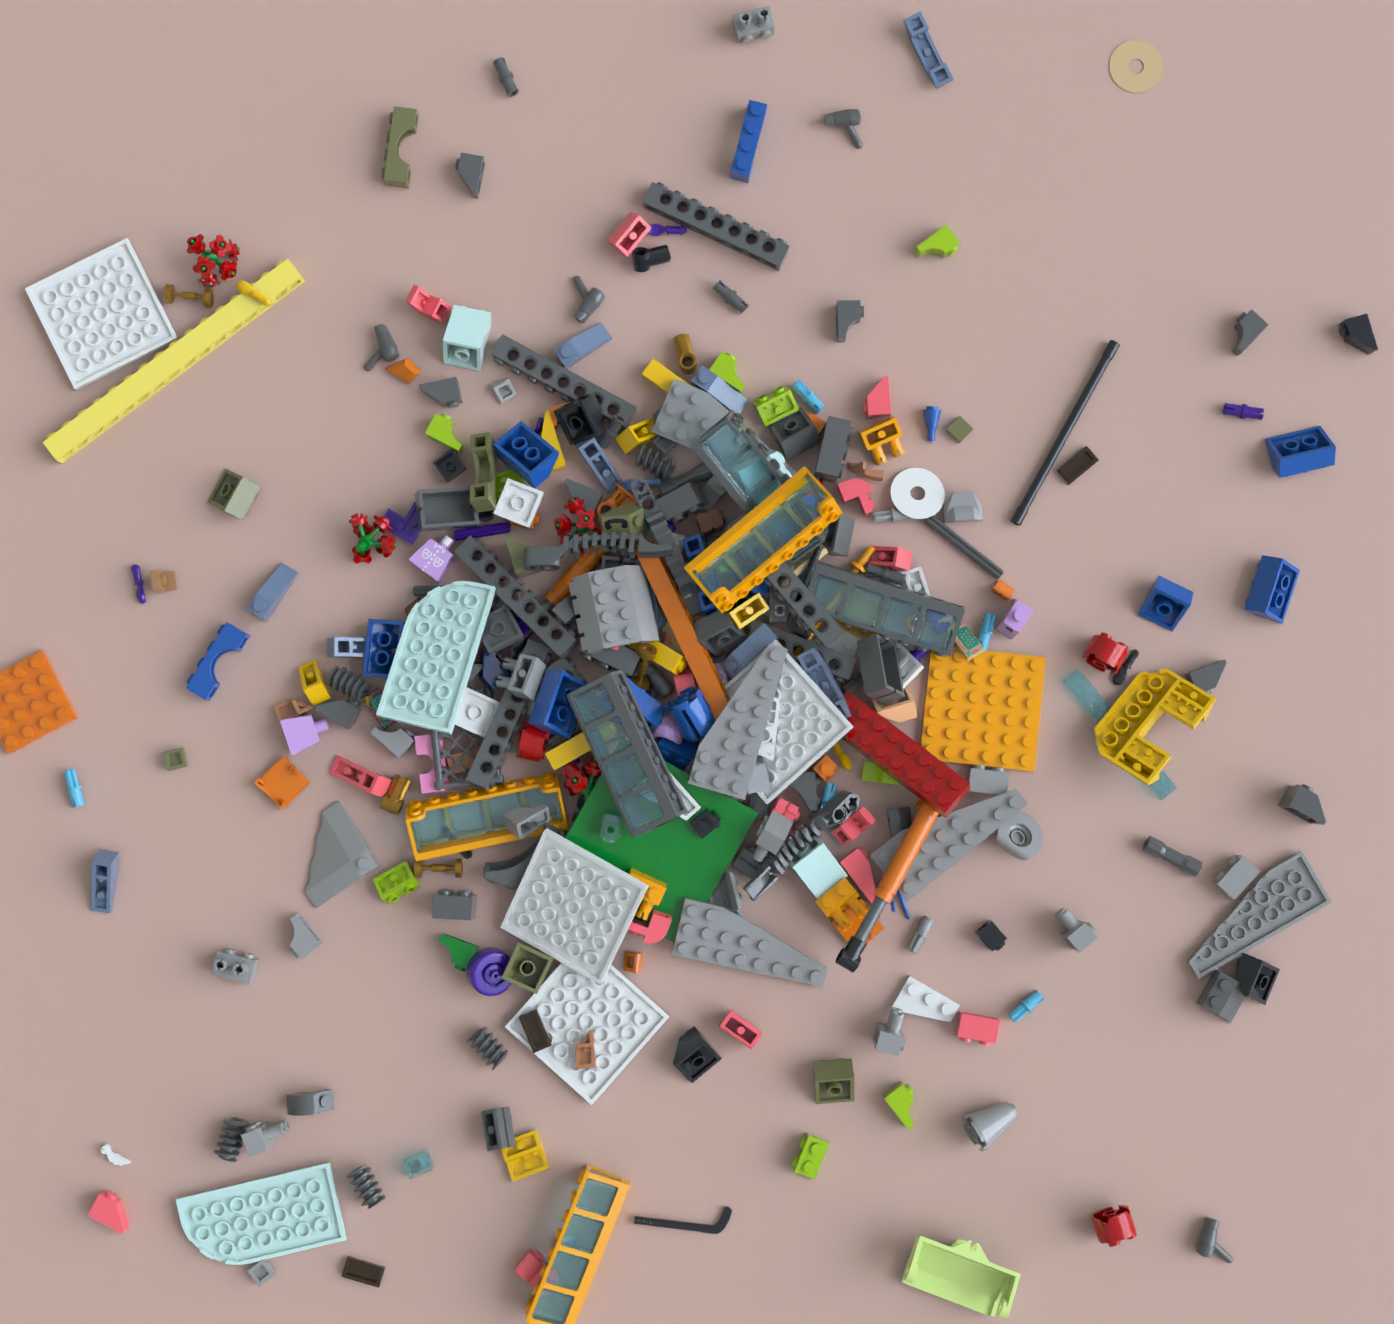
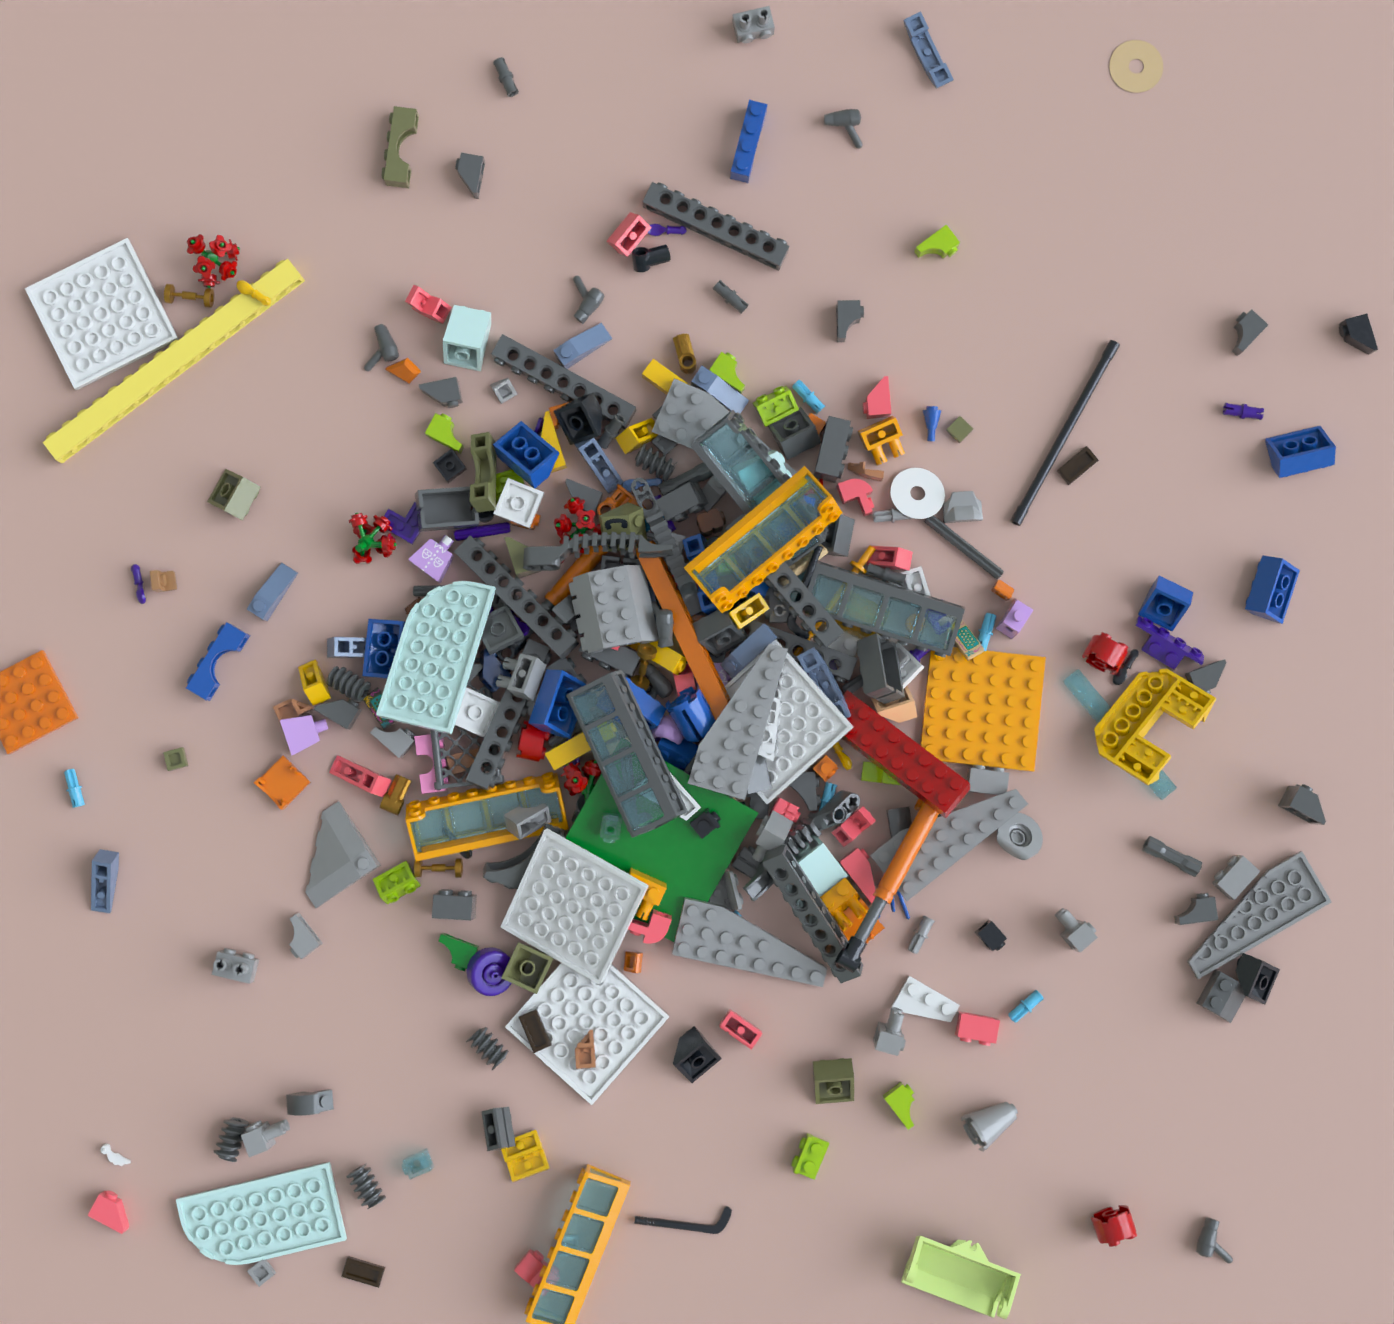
(664, 625): none -> dark grey piece
(811, 904): none -> dark grey brick
(1165, 646): none -> dark purple bracket
(1201, 909): none -> dark grey arch

